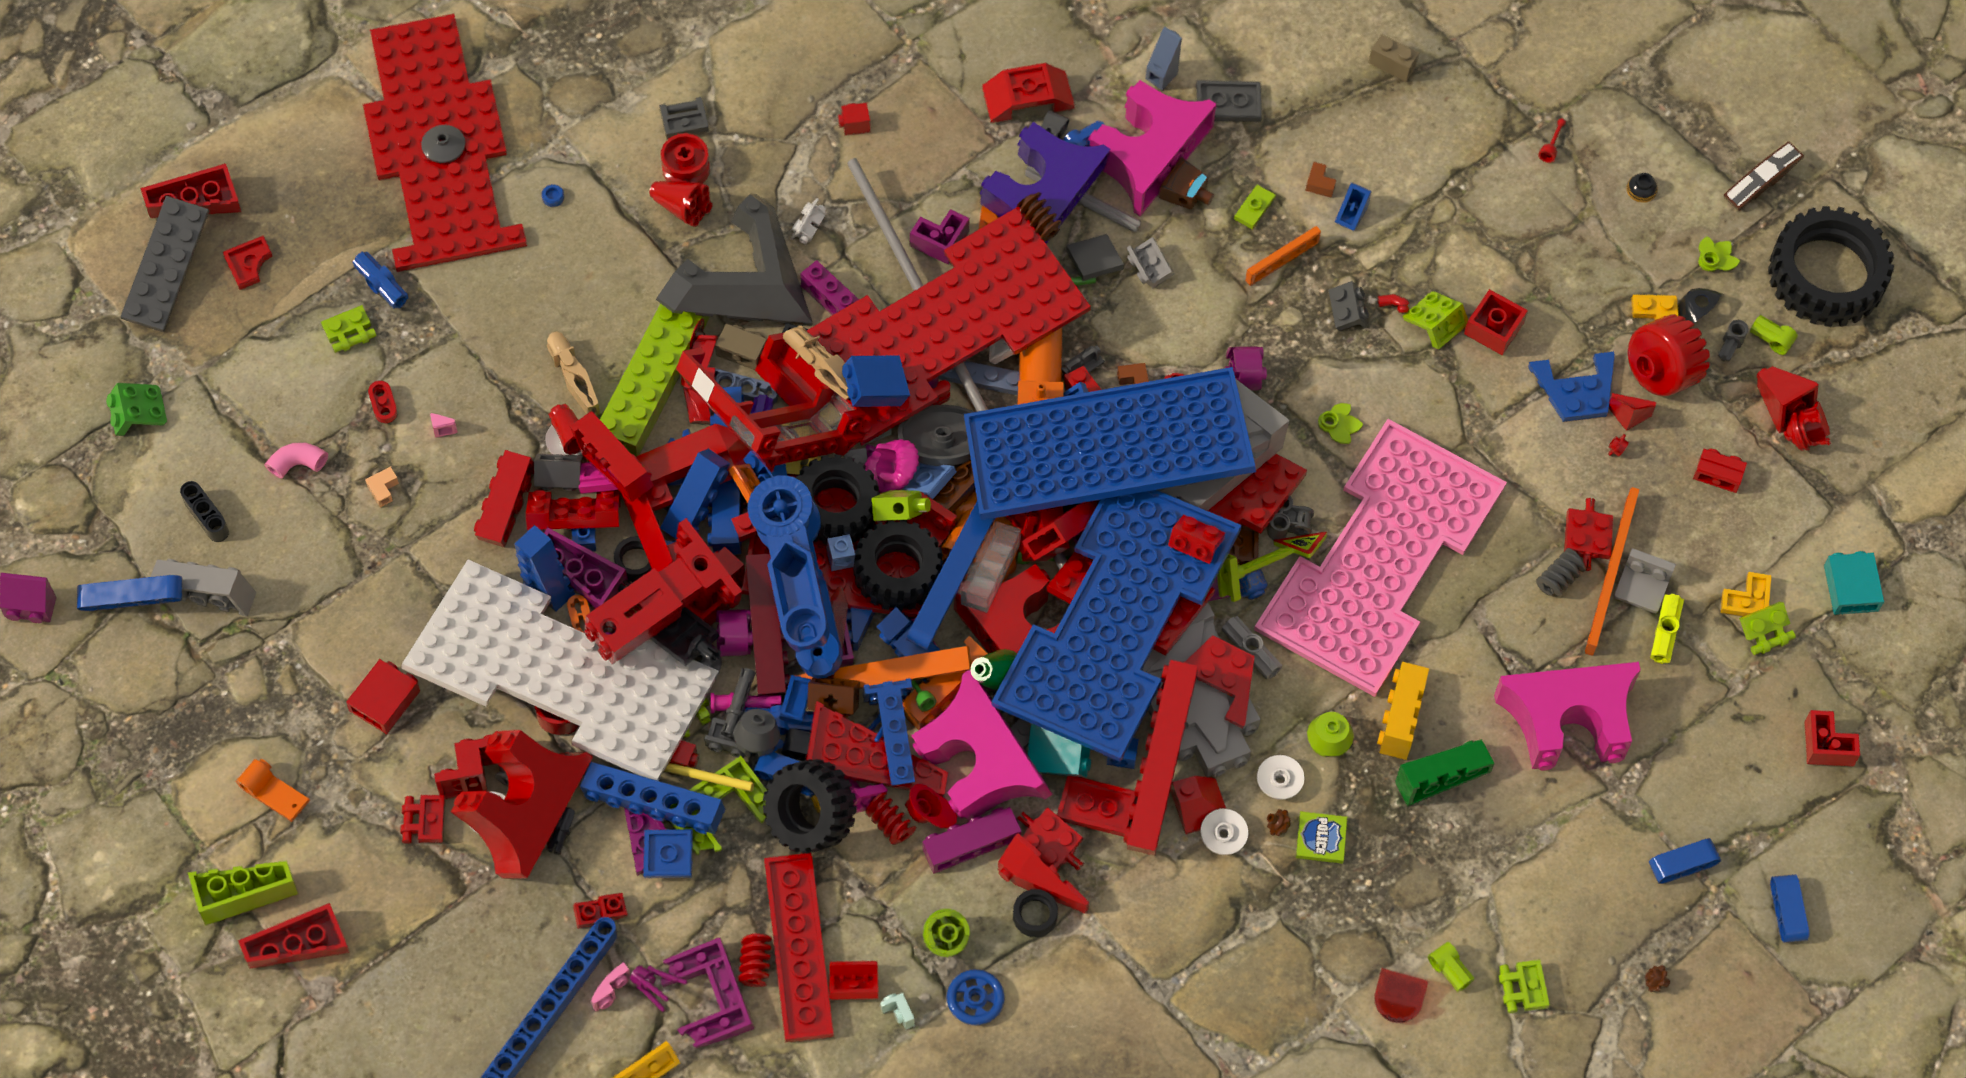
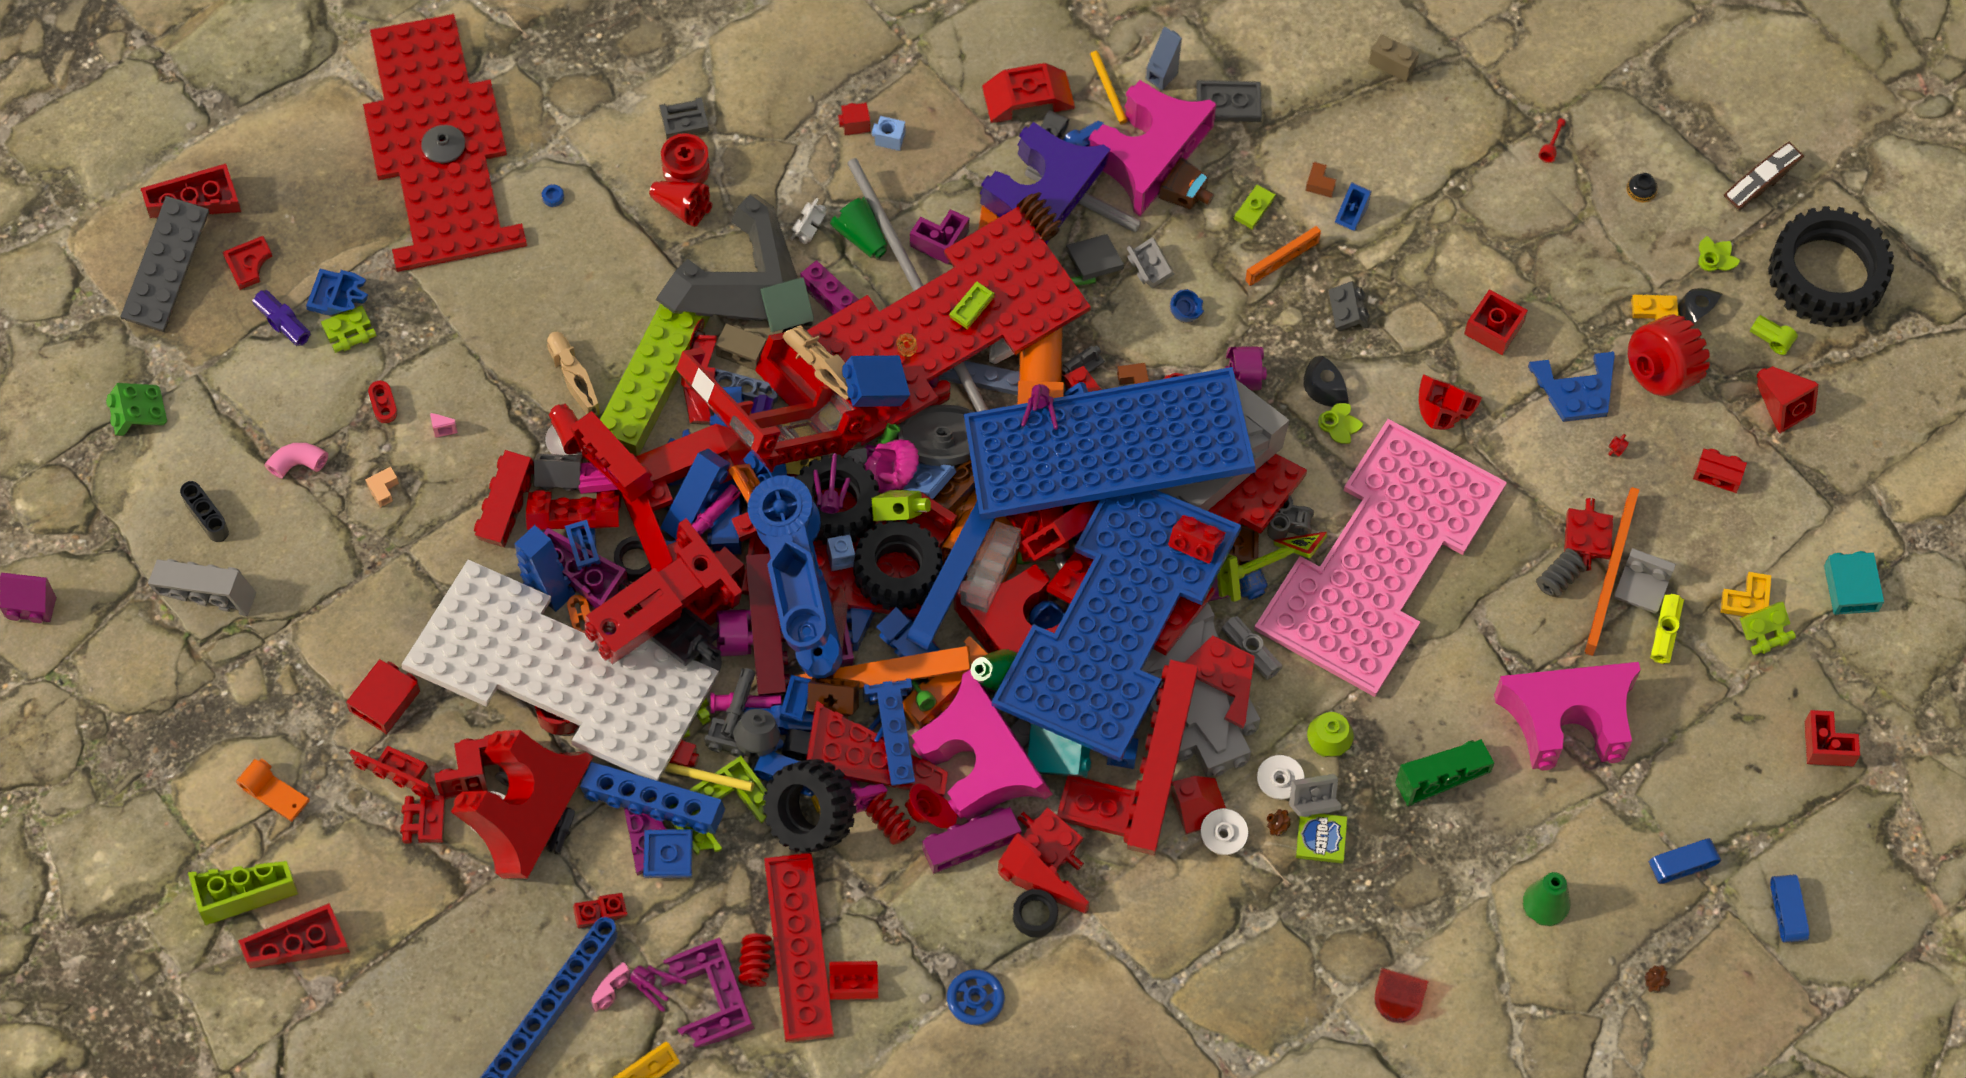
(129, 592): blue beam -> none
(281, 318): none -> dark purple piece
(336, 292): none -> blue plate
(380, 280): blue piece -> none
(398, 767): none -> red bracket
(587, 562): none -> blue tile
(706, 519): none -> dark pink pin
(787, 304): none -> sand green tile
(830, 501): none -> magenta plant
(861, 228): none -> green cone
(889, 434): none -> bright green pin
(895, 138): none -> light blue brick
(902, 1013): light aqua bracket -> none
(911, 340): none -> clear yellow bush
(946, 932): lime cone -> none
(972, 305): none -> lime plate
(1039, 399): none -> magenta plant
(1046, 614): none -> blue hair
(1108, 87): none -> yellow bar
(1186, 306): none -> blue hair
(1314, 795): none -> light grey bracket
(1324, 392): none -> black piece
(1393, 299): red arm -> none
(1404, 710): yellow wedge -> none
(1439, 316): lime bracket -> none
(1445, 403): none -> red brick
(1447, 960): lime piece -> none
(1531, 985): lime plate -> none
(1547, 900): none -> green cone
(1630, 410): red slope -> none
(1733, 341): dark grey axle -> none
(1808, 428): red helmet -> none

